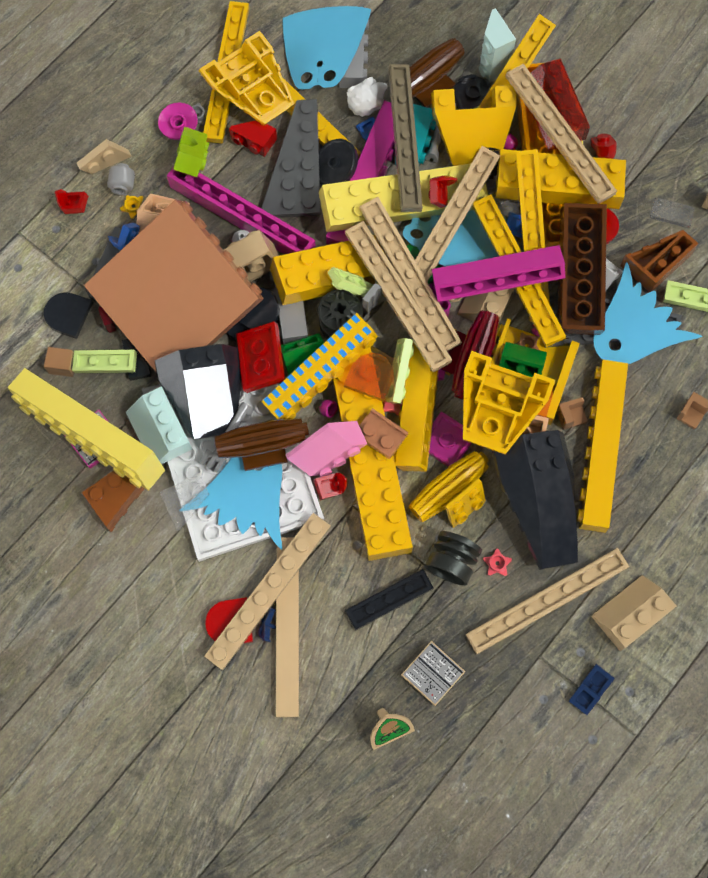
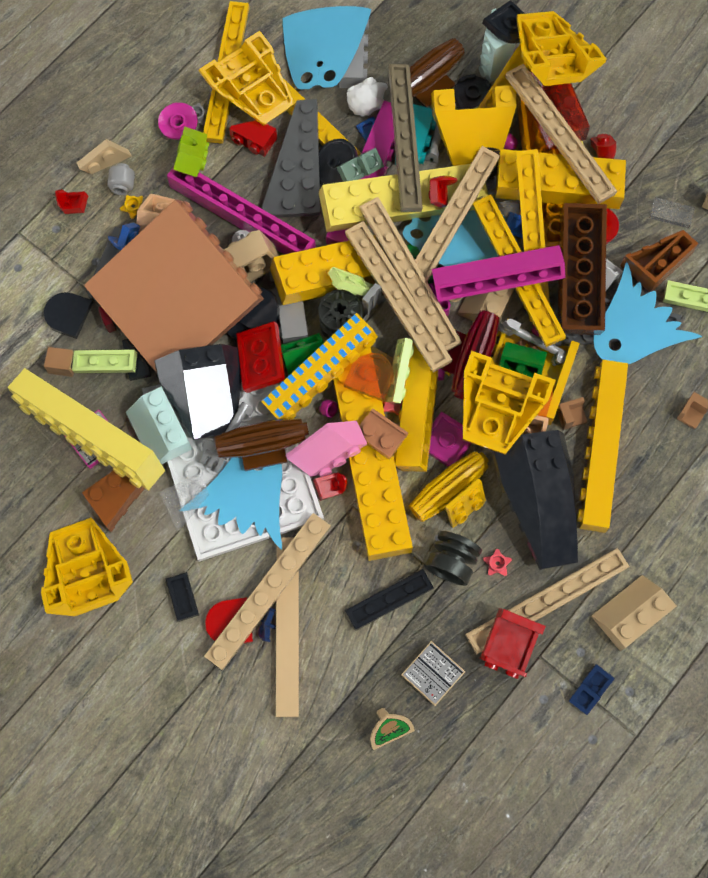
(82, 570): none -> yellow wedge
(182, 597): none -> black tile
(360, 166): none -> sand green slope
(504, 23): none -> black tile
(511, 643): none -> red panel
(513, 327): none -> light grey hinge
(554, 50): none -> yellow wedge

